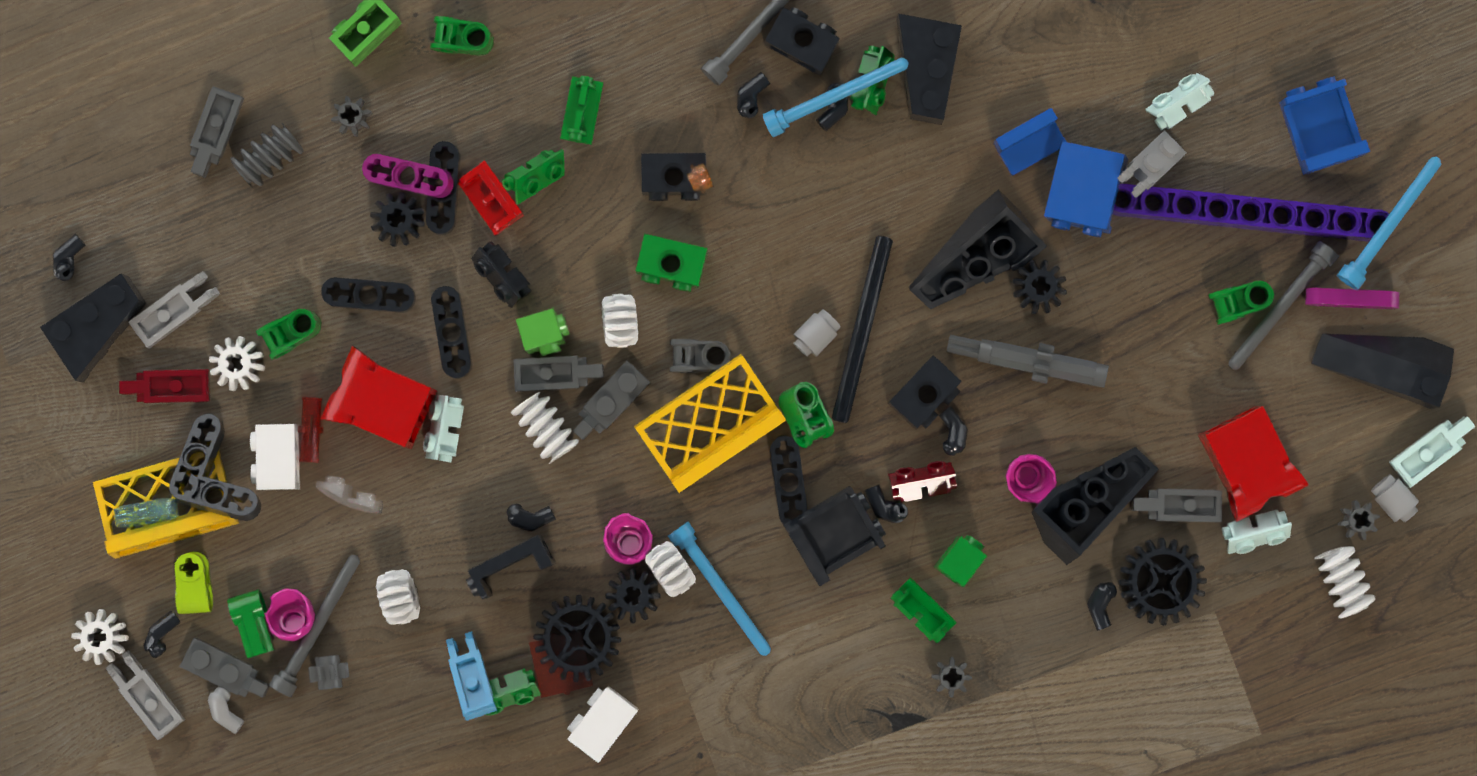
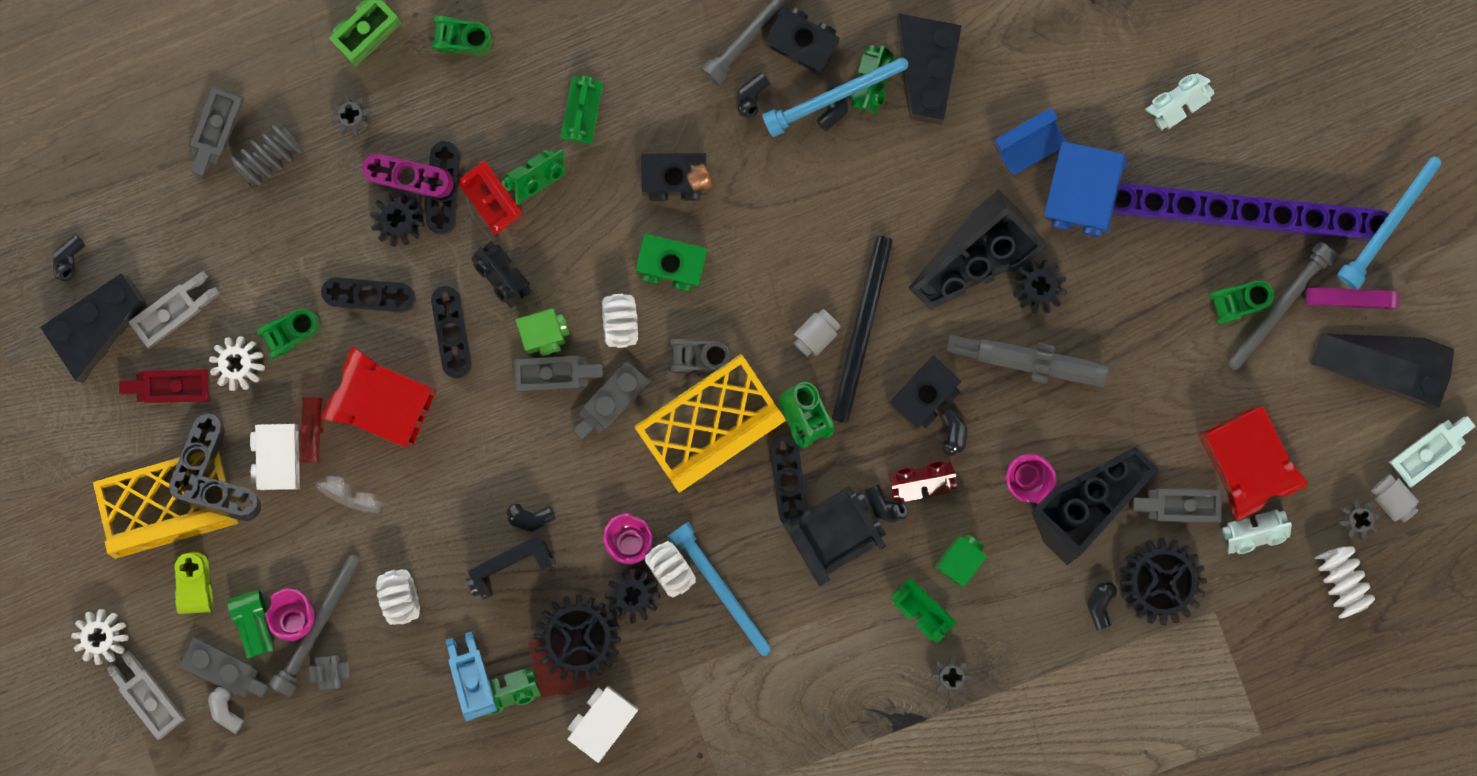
(146, 513): clear light blue piece -> none
(157, 632): black arm -> none
(442, 416): light aqua hinge -> none
(544, 427): white piece -> none
(1153, 162): light grey hinge -> none
(1322, 125): blue panel -> none

